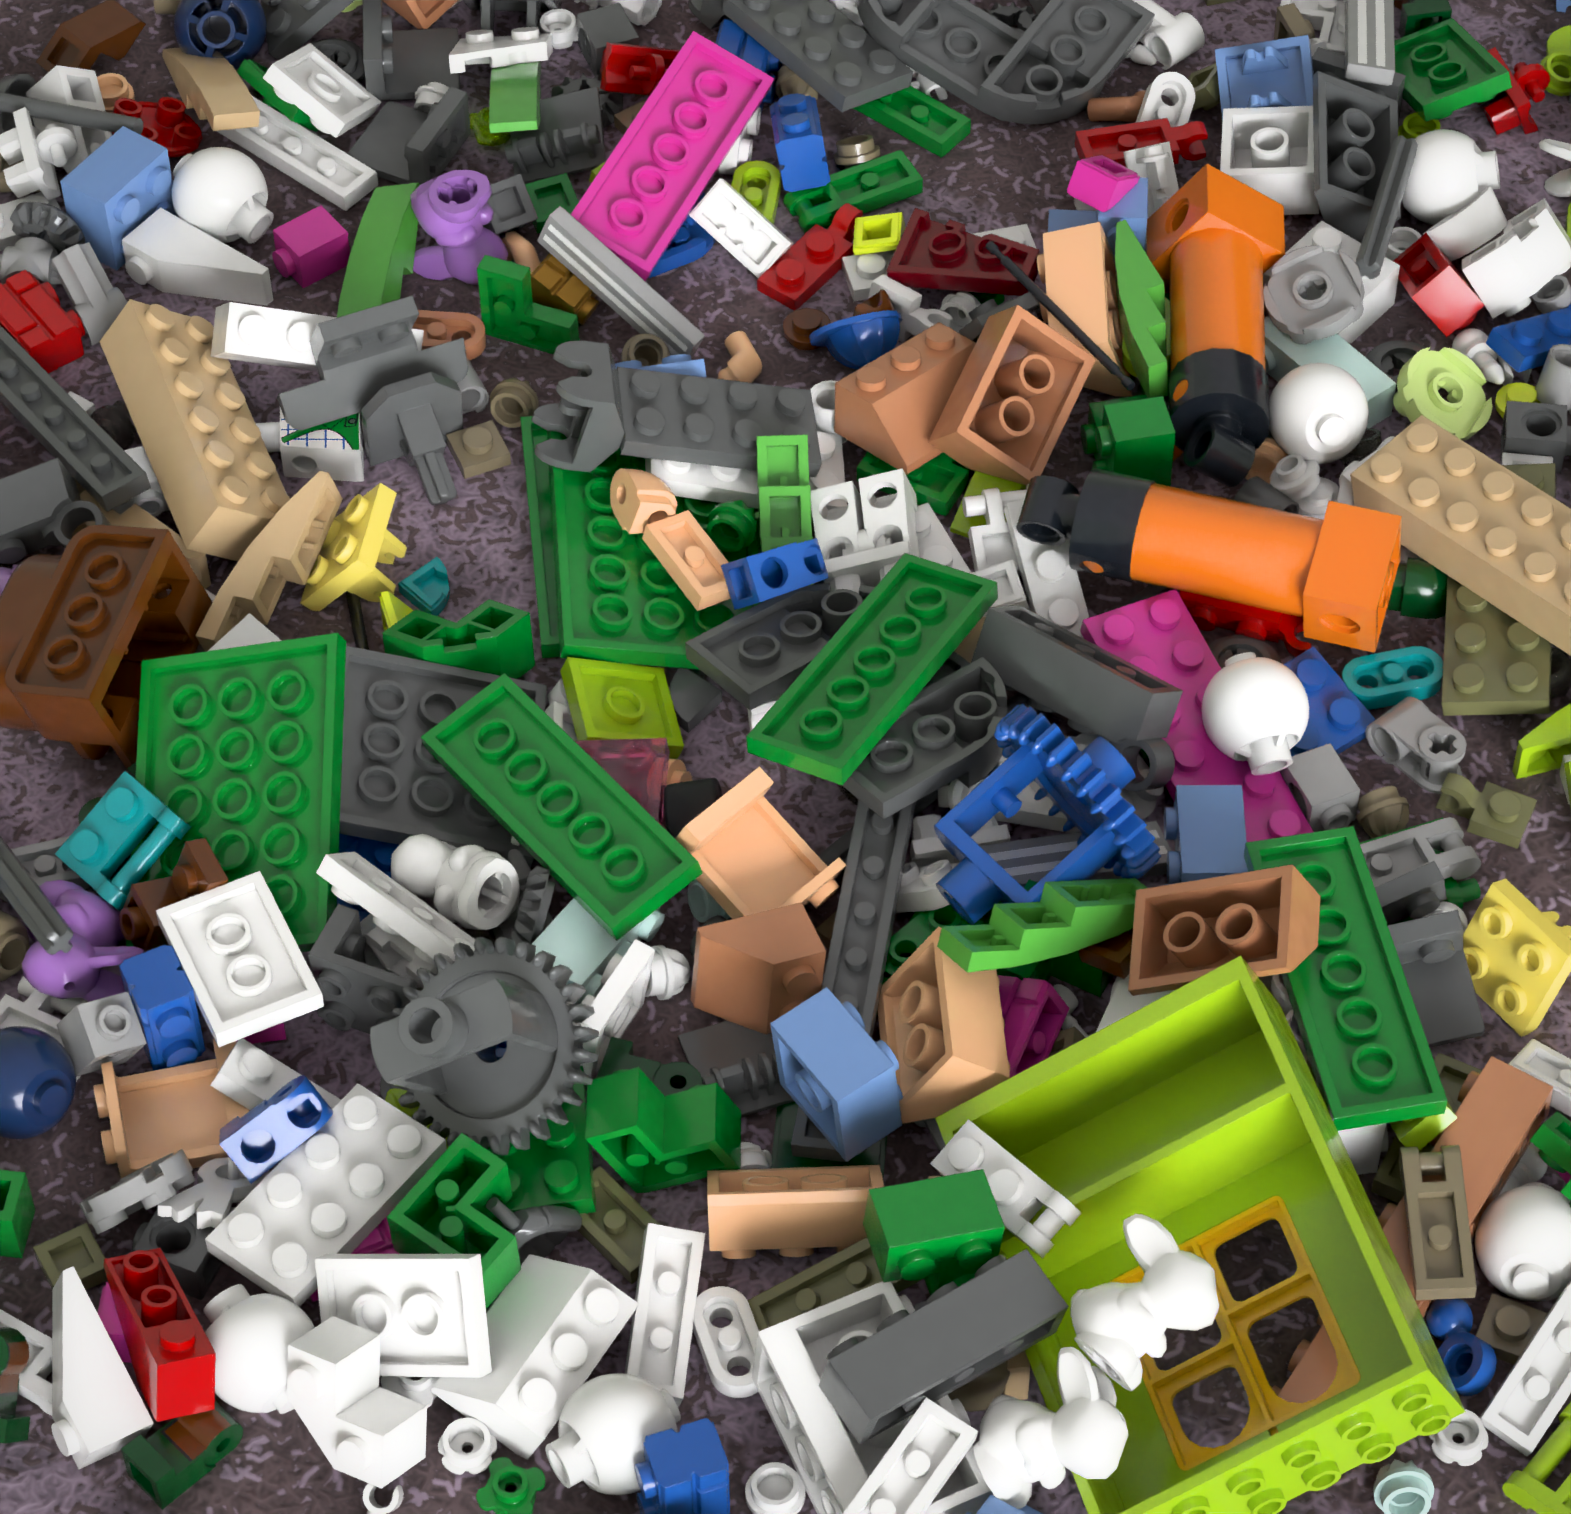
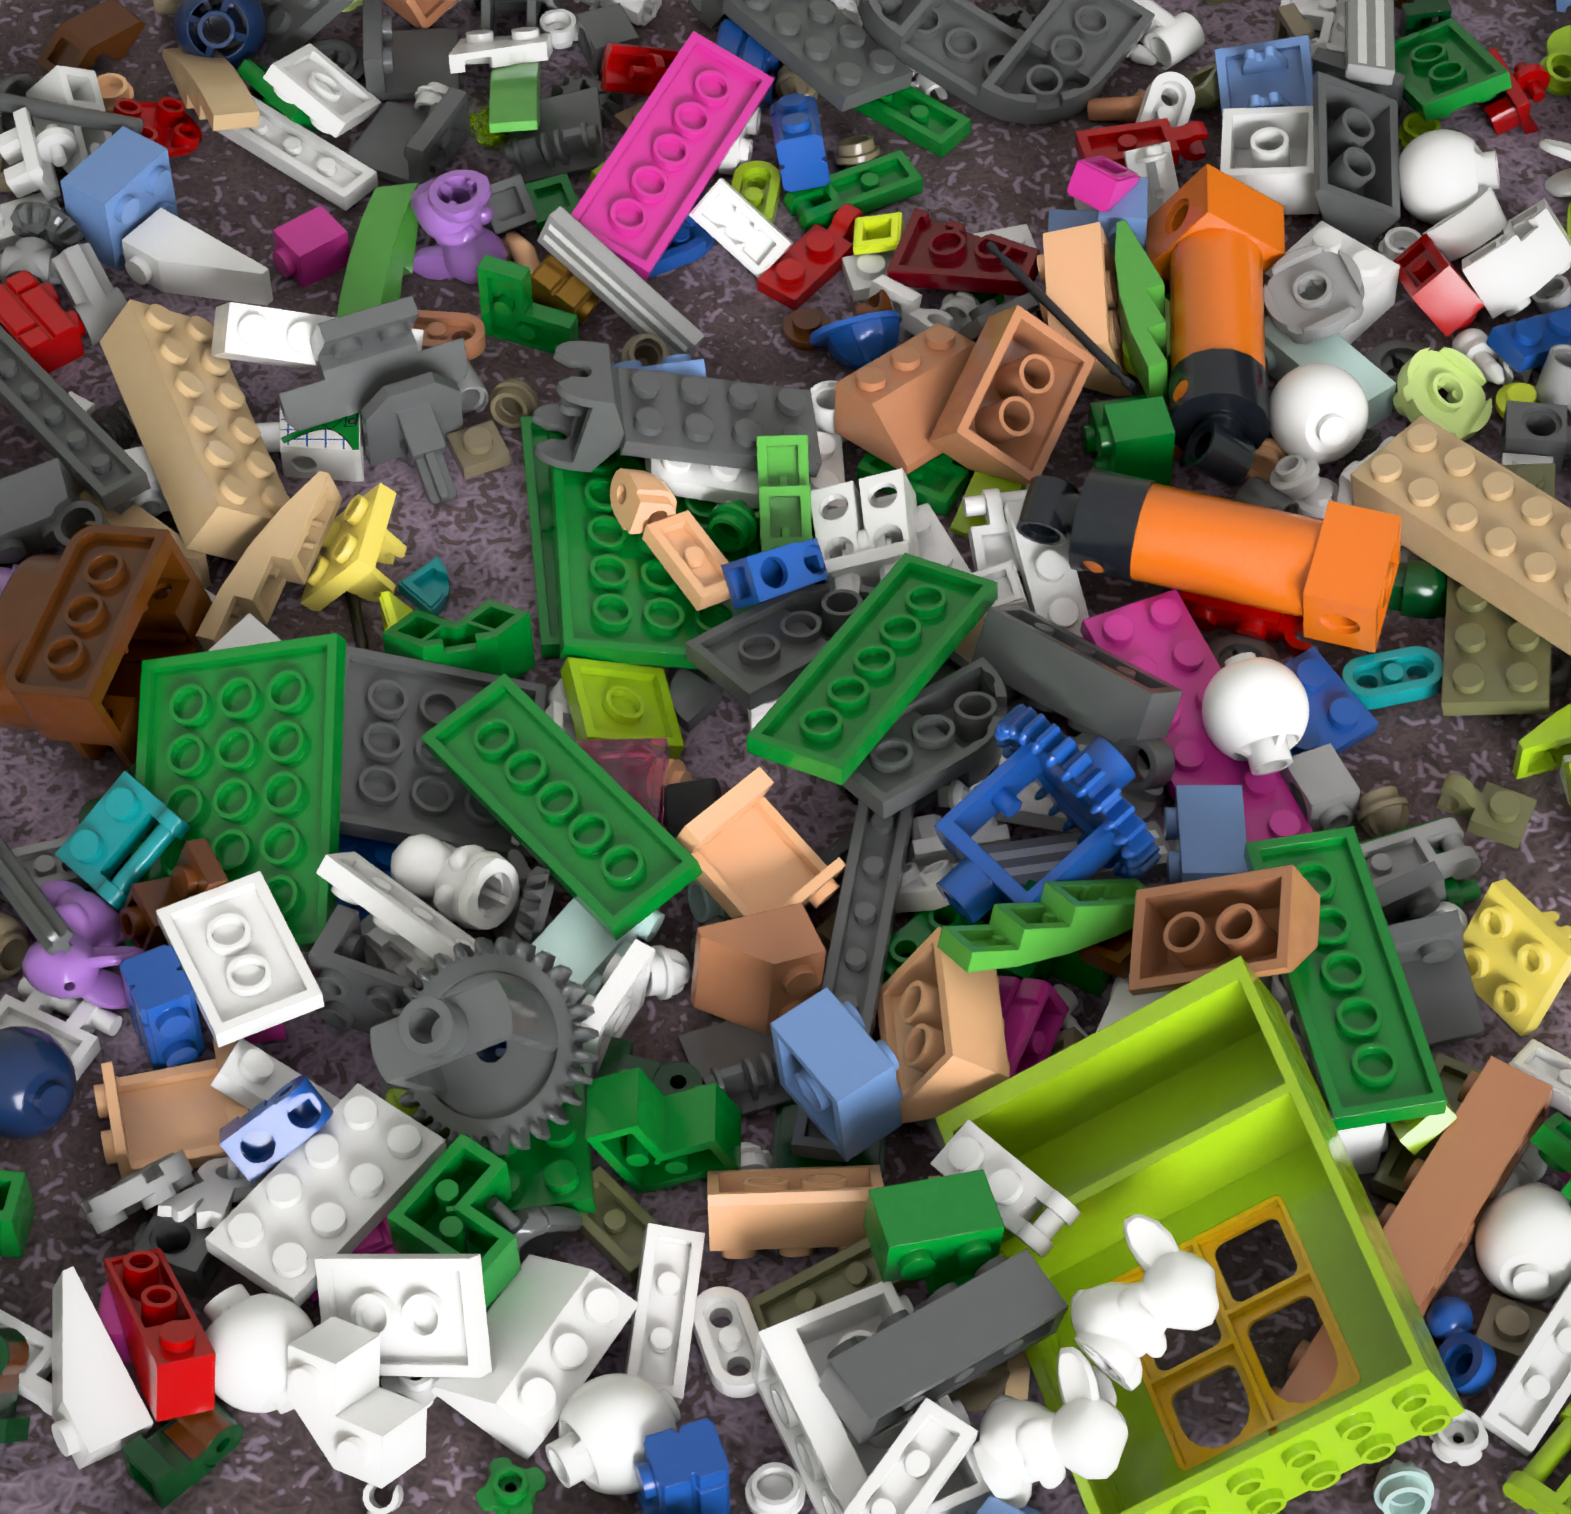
(73, 1249): olive plate -> none
(101, 1033): light grey brick -> none
(222, 194): white brick -> none
(462, 1433): white plate -> none
(745, 361): light nougat arm -> none
(1386, 206): dark grey axle -> none
(1417, 739): light grey piece -> none
(1437, 1224): dark tan plate -> none

